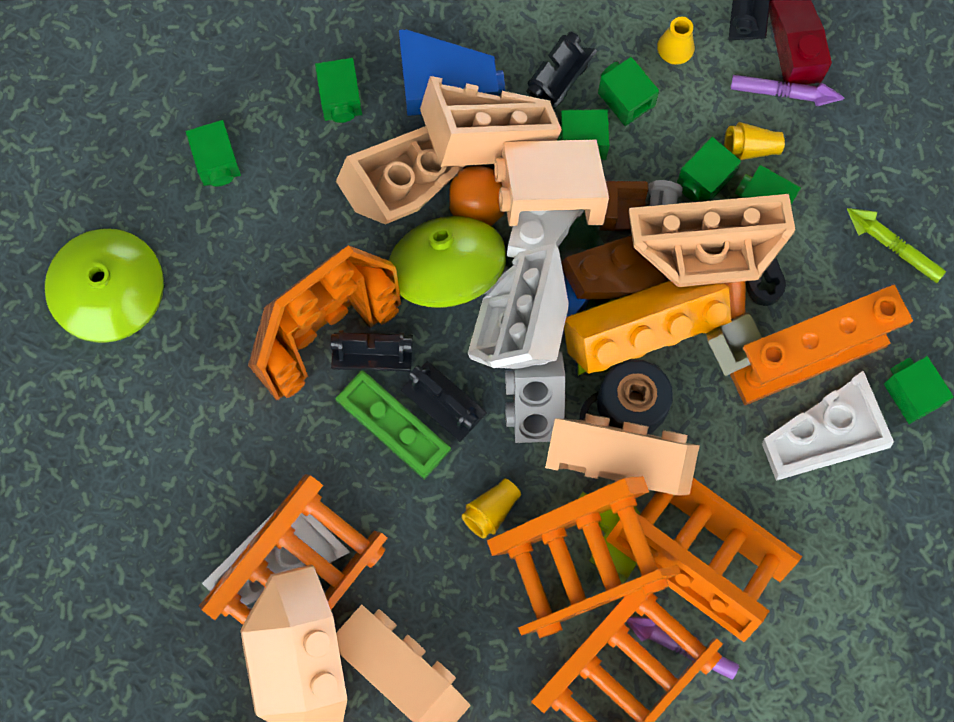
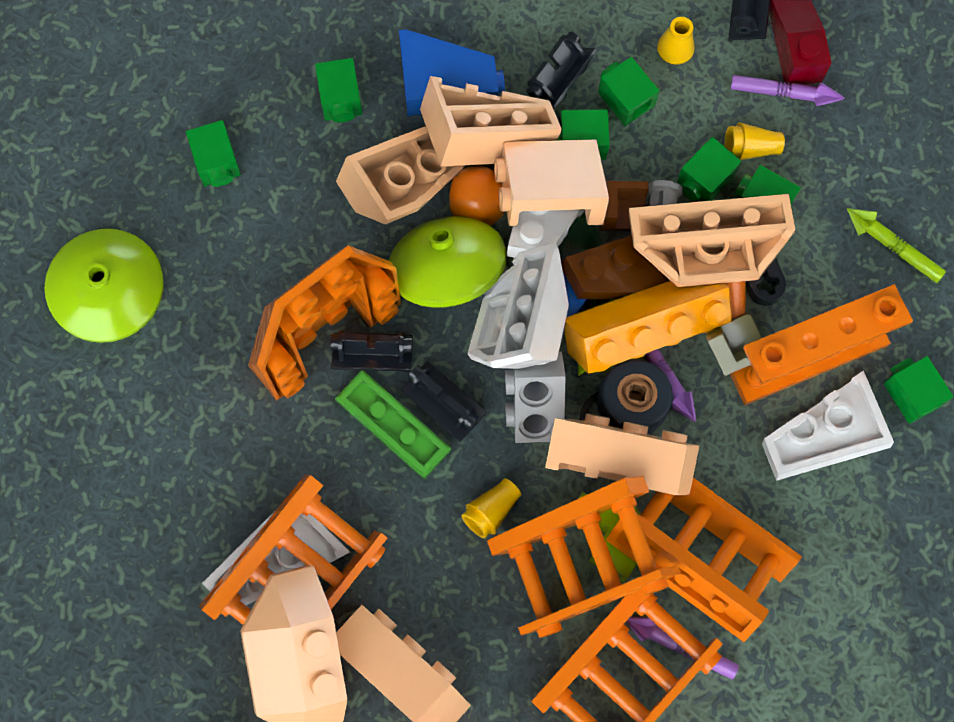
(682, 400): none -> medium lavender piece

